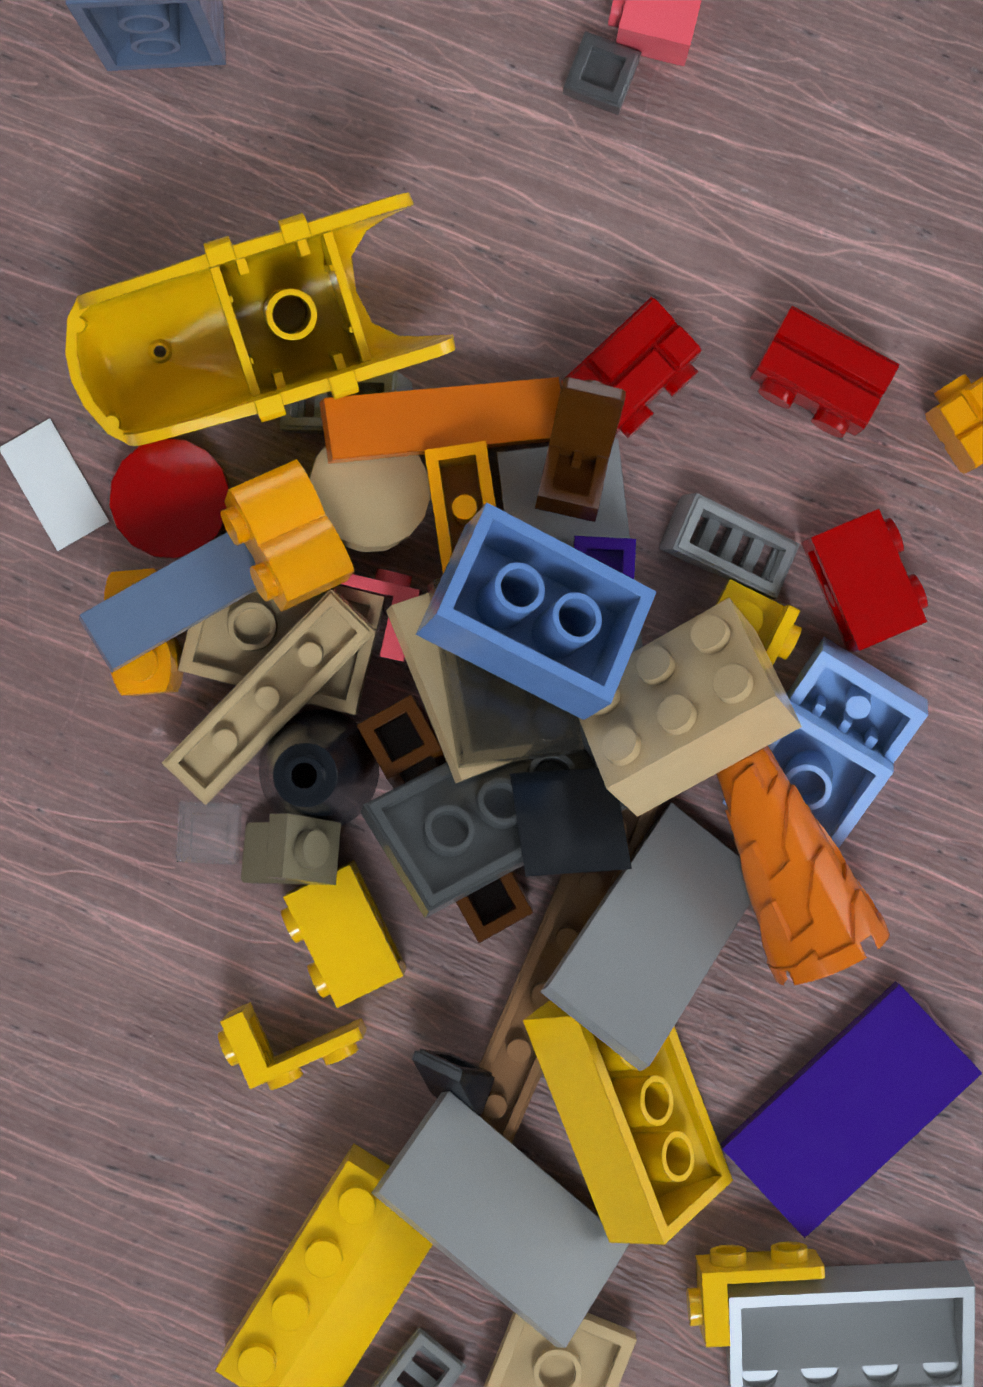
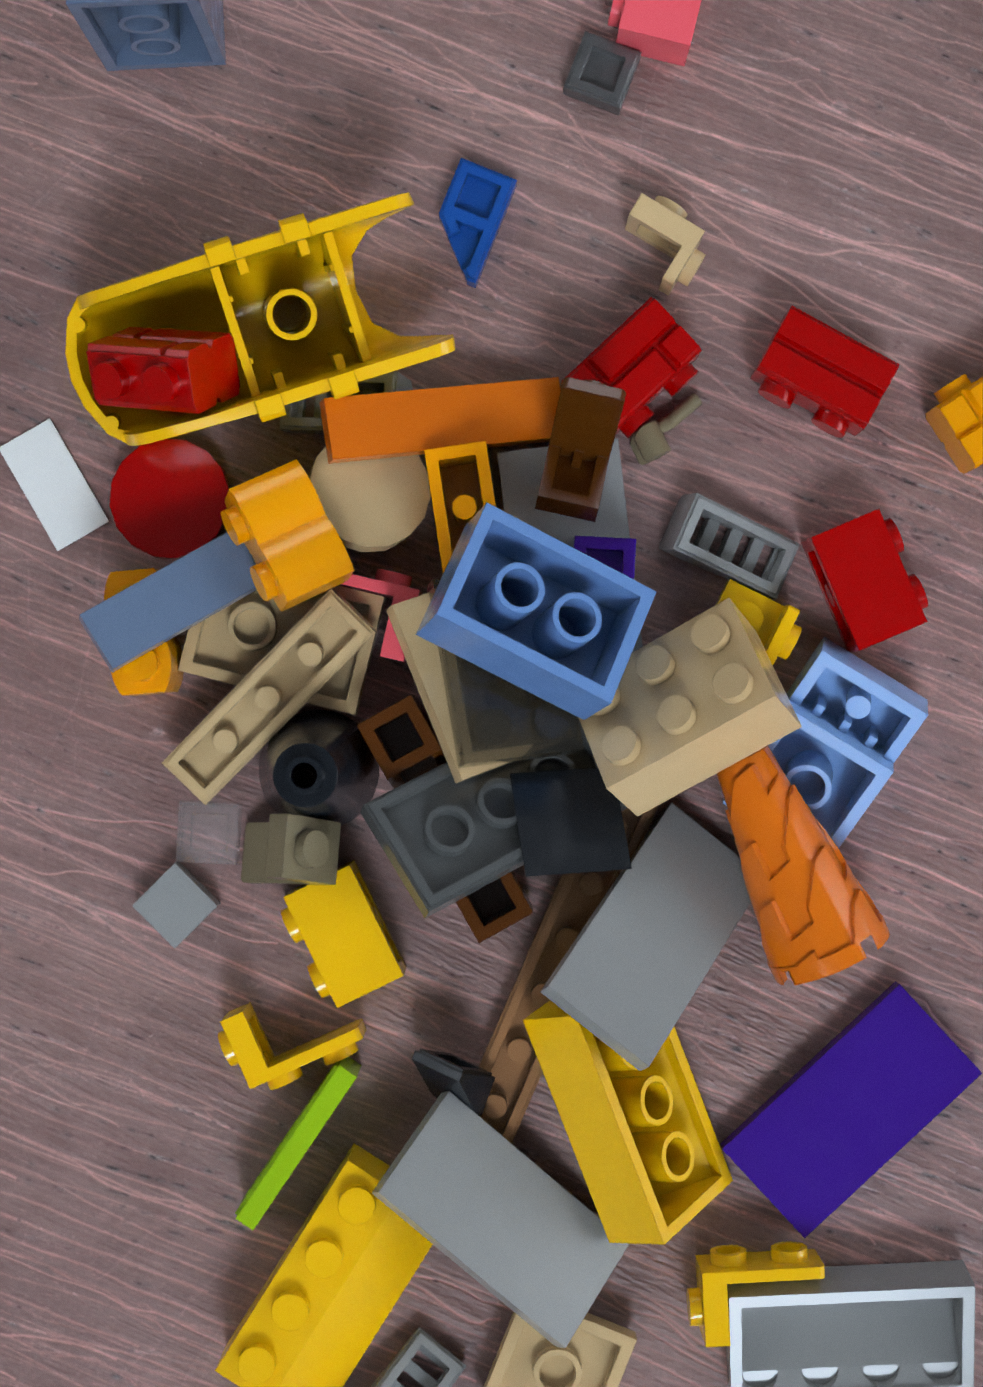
(164, 369): none -> red brick
(176, 904): none -> light grey tile
(297, 1142): none -> lime tile
(475, 214): none -> blue tile
(650, 441): none -> dark tan hand
(665, 227): none -> tan bracket

